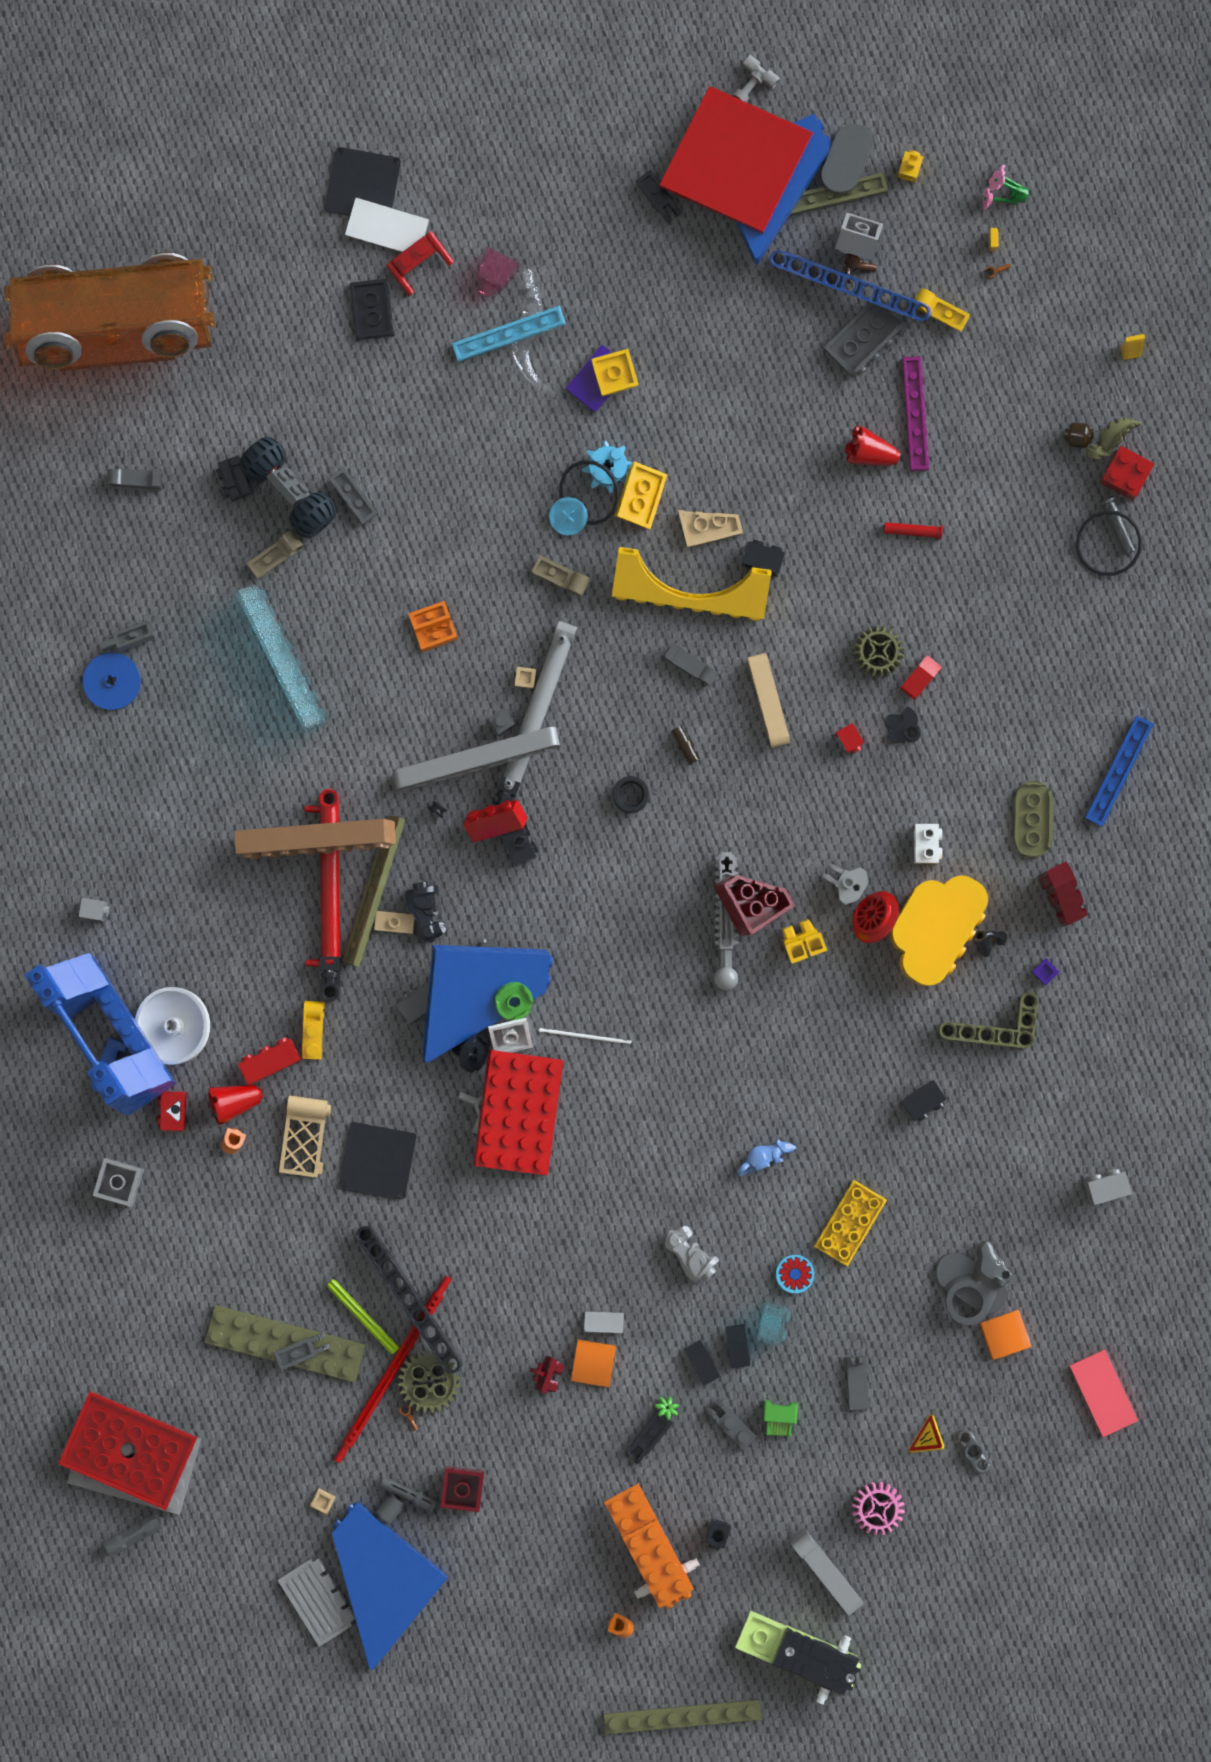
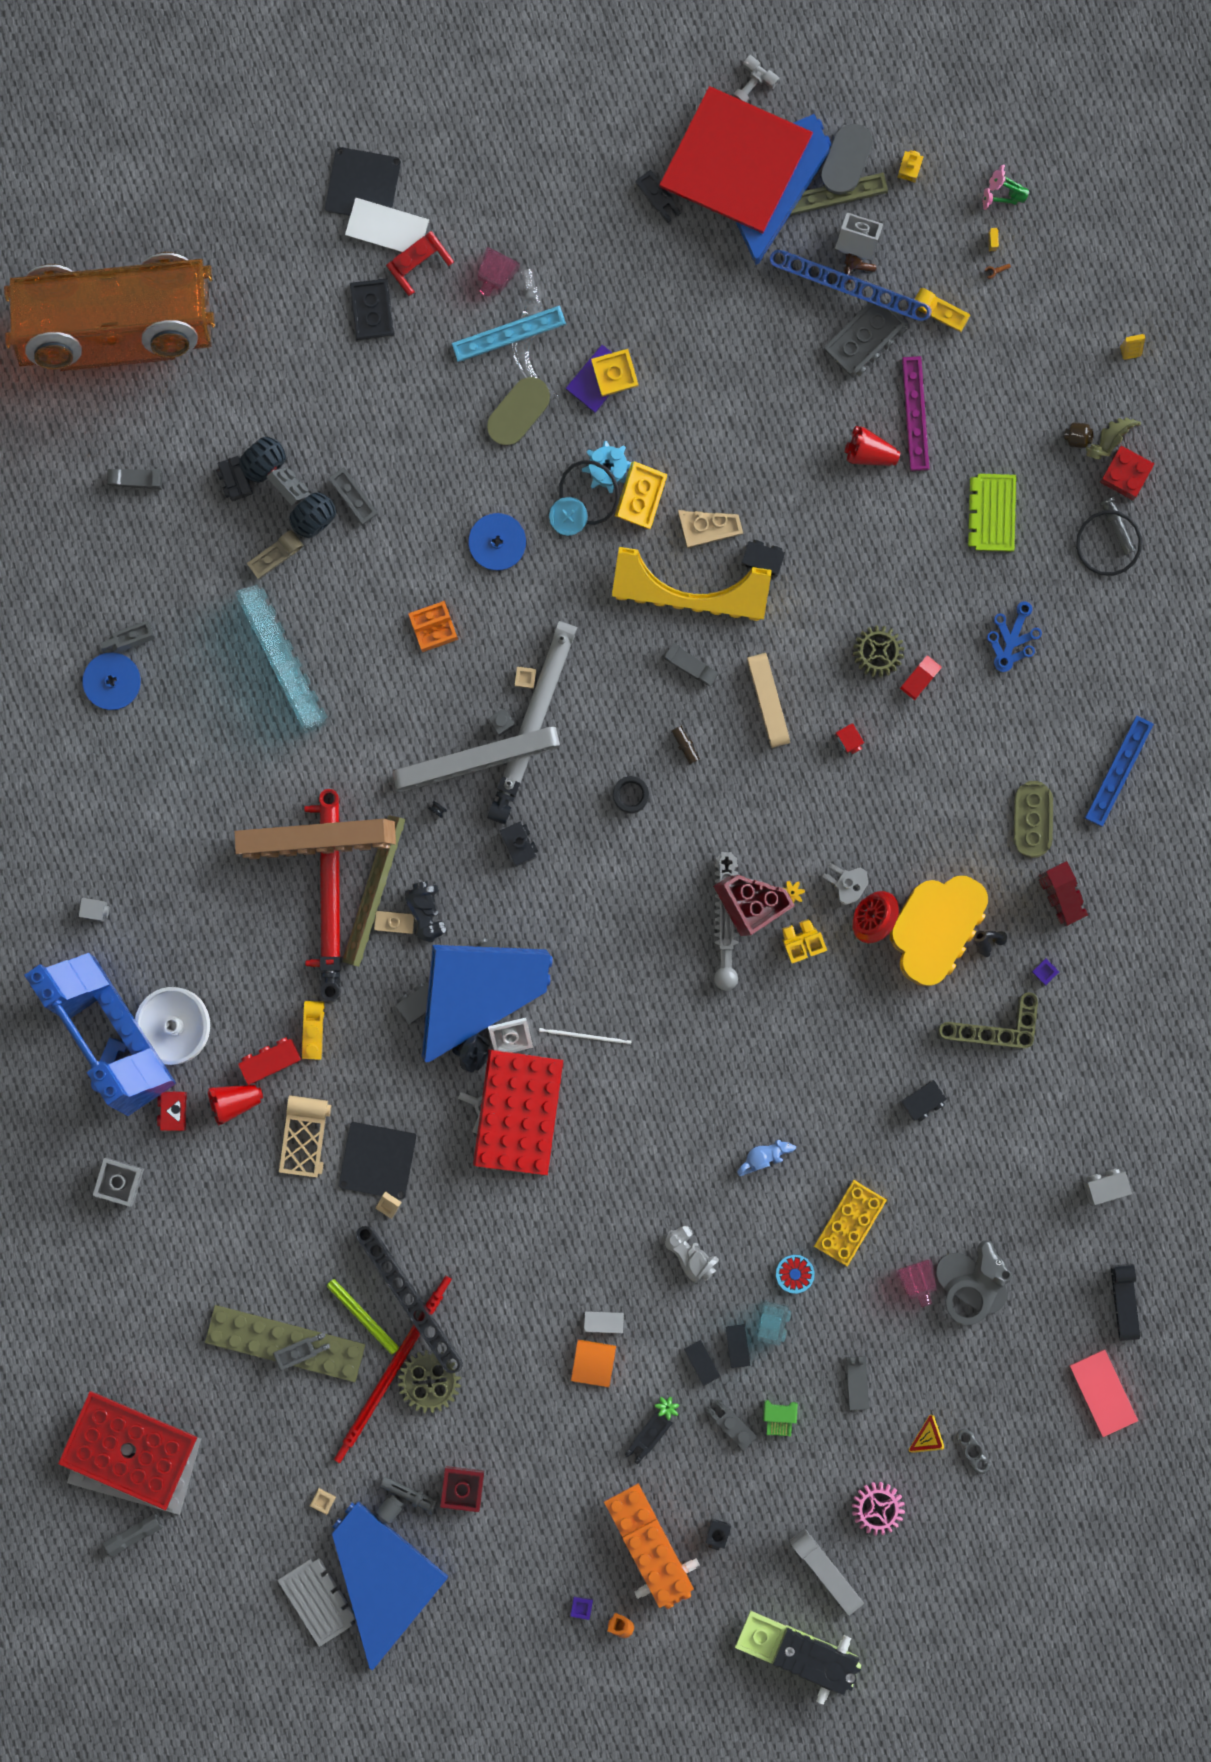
(232, 1141): orange plate -> none
(388, 1205): none -> tan plate
(409, 1416): dark orange hand -> none
(495, 820): red brick -> none
(505, 554): none -> blue piece
(510, 990): bright green tile -> none
(518, 411): none -> olive tile
(544, 1373): dark red hips -> none
(560, 576): dark tan plate -> none
(581, 1608): none -> dark purple plate
(682, 1716): olive plate -> none
(797, 892): none -> yellow plant
(901, 725): black plate -> none
(913, 530): red pin -> none
(918, 1280): none -> clear pink torso
(927, 843): white brick -> none
(994, 512): none -> lime hinge
(1005, 1334): orange slope -> none
(1012, 640): none -> blue plant
(1125, 1301): none -> black beam

